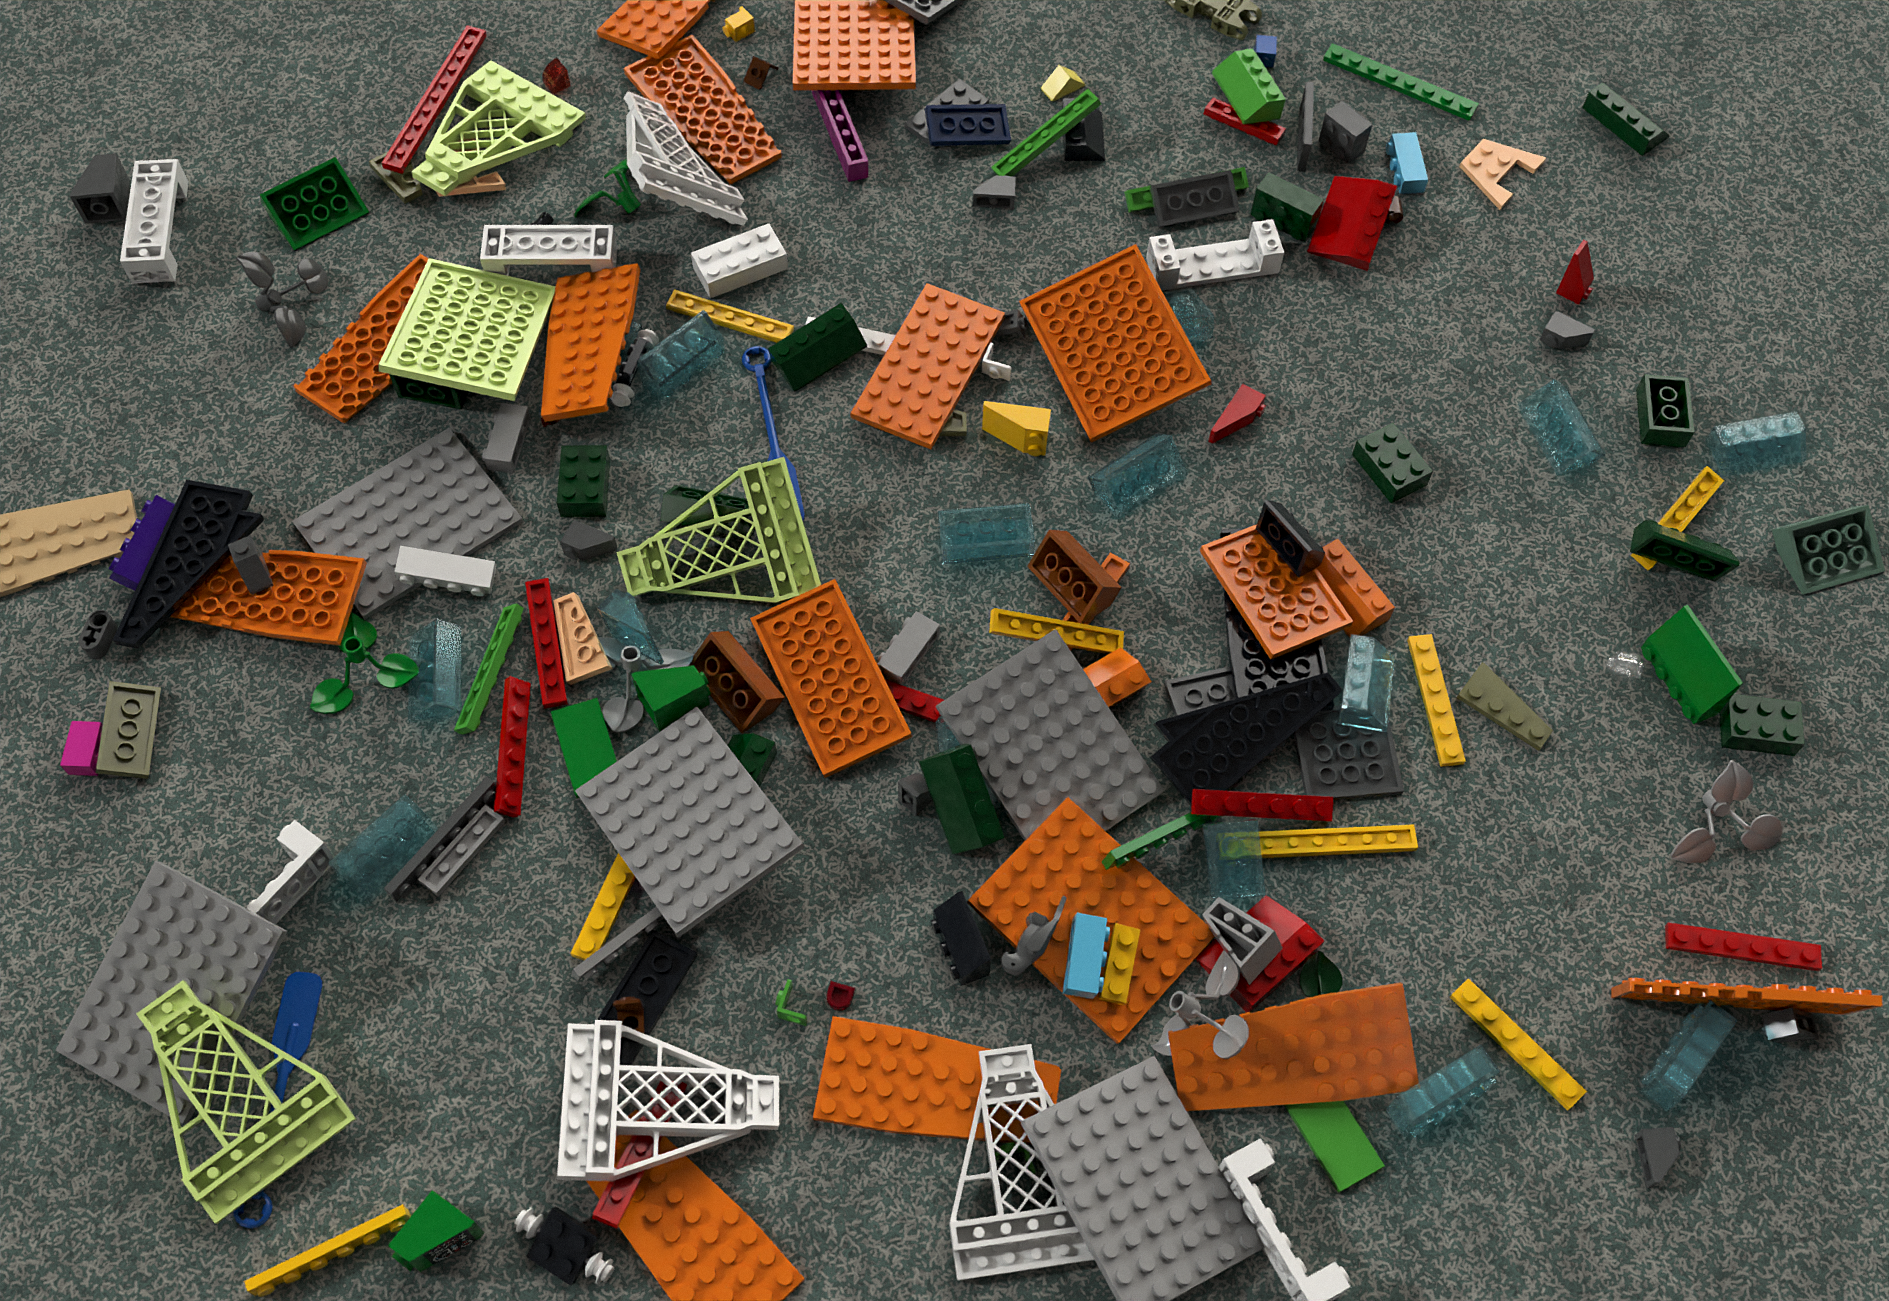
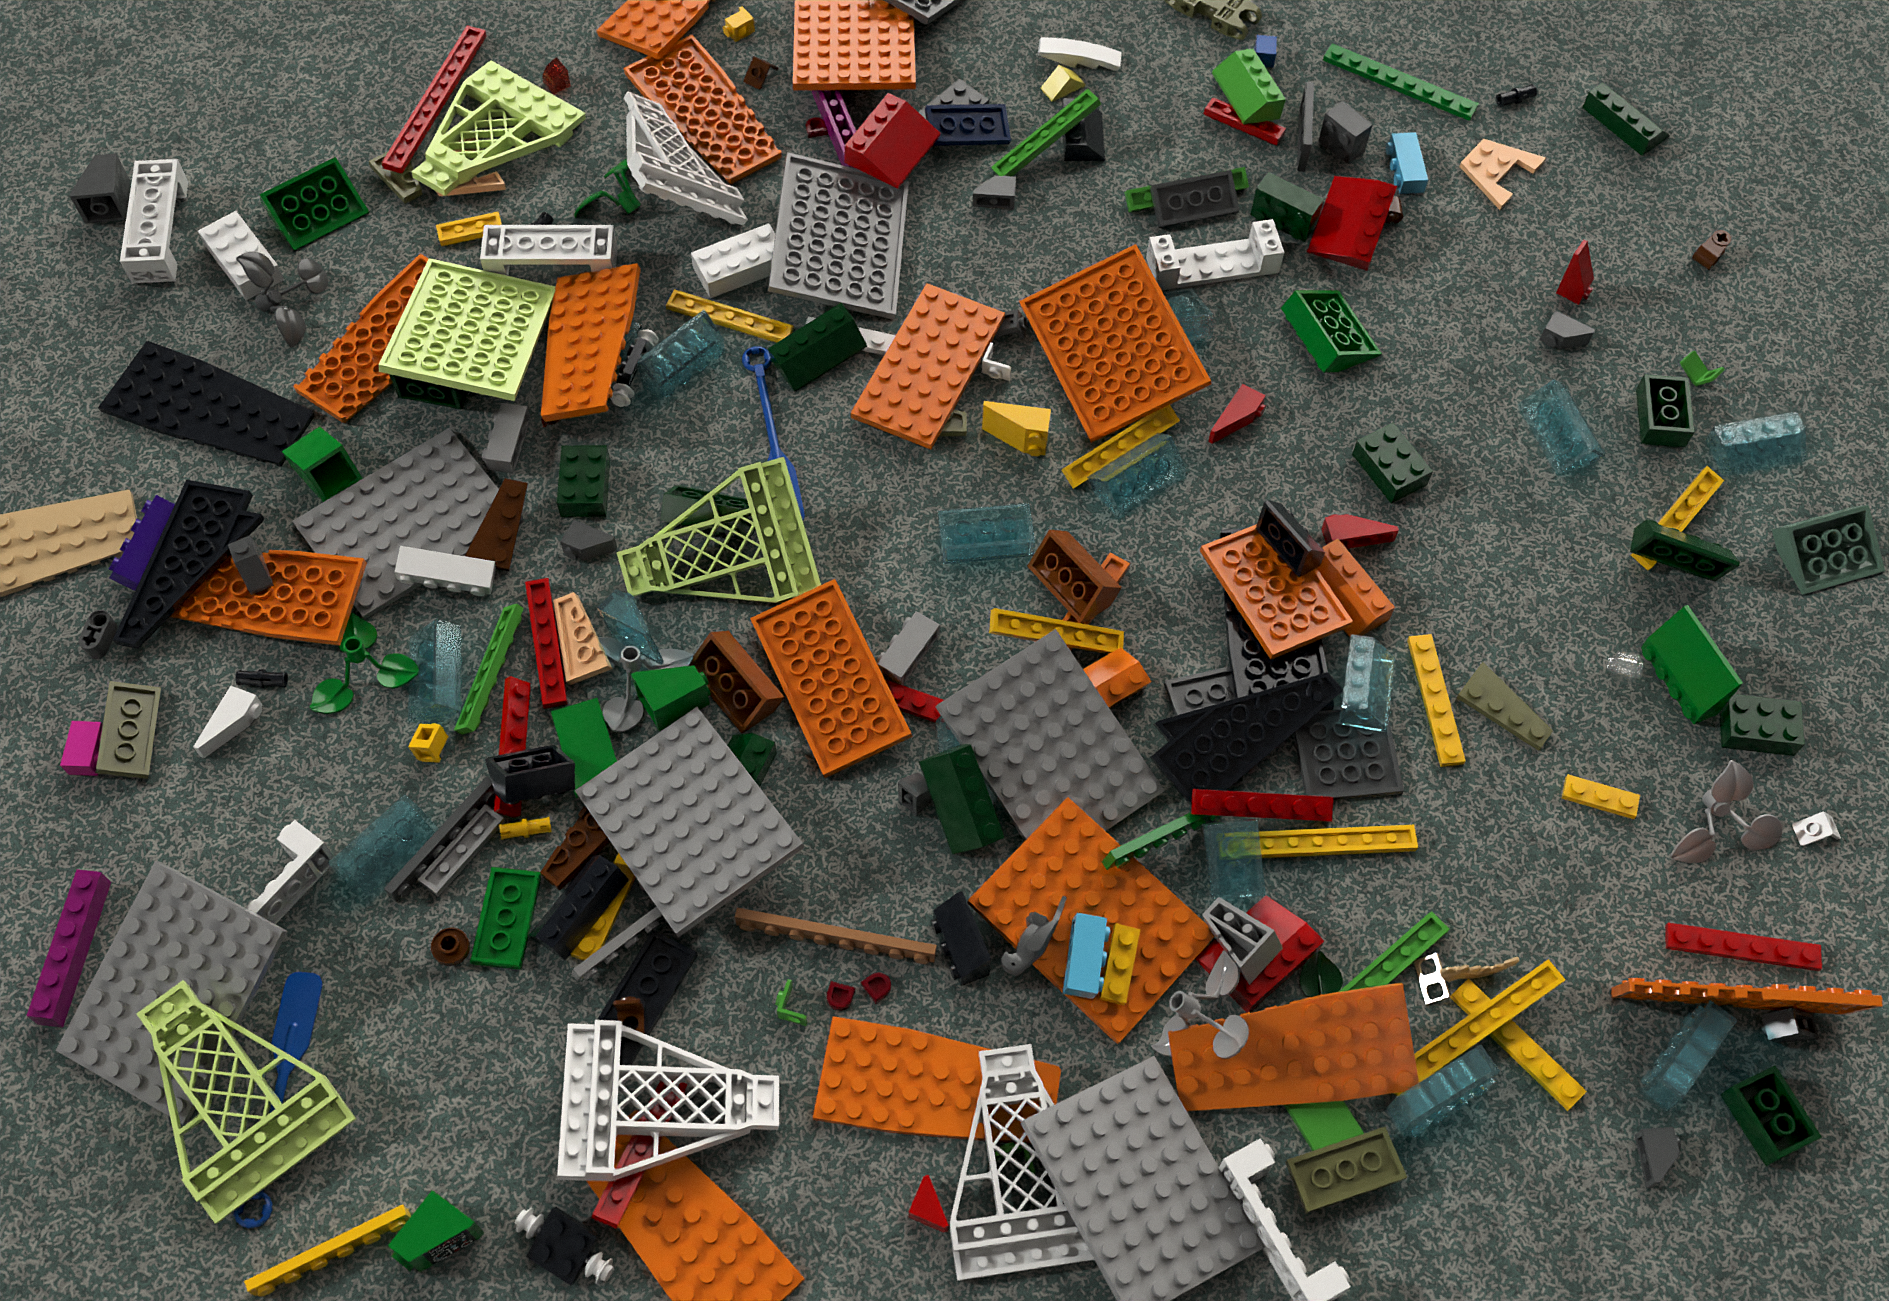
(69, 948): none -> magenta brick
(205, 405): none -> black wing
(229, 239): none -> white brick
(230, 718): none -> white slope
(262, 678): none -> black pin
(322, 464): none -> green slope
(428, 742): none -> yellow brick
(450, 946): none -> reddish brown plate
(466, 229): none -> yellow plate
(500, 527): none -> reddish brown wing
(506, 918): none -> green tile
(525, 828): none -> yellow pin
(531, 774): none -> black slope
(579, 906): none -> black slope
(581, 843): none -> reddish brown wing
(816, 127): none -> dark red tile
(838, 237): none -> light grey plate
(845, 937): none -> medium nougat plate
(877, 986): none -> dark red tile
(891, 141): none -> red slope
(927, 1207): none -> red slope
(1073, 51): none -> white slope
(1119, 444): none -> yellow plate
(1329, 329): none -> green slope
(1345, 1169): none -> olive plate
(1357, 531): none -> red slope
(1400, 954): none -> bright green plate
(1452, 973): none -> tan piece
(1486, 1019): none -> yellow plate
(1516, 95): none -> black pin
(1600, 796): none -> yellow plate
(1697, 371): none -> bright green bracket
(1712, 249): none -> reddish brown piece
(1770, 1115): none -> dark green brick
(1815, 828): none -> white bracket

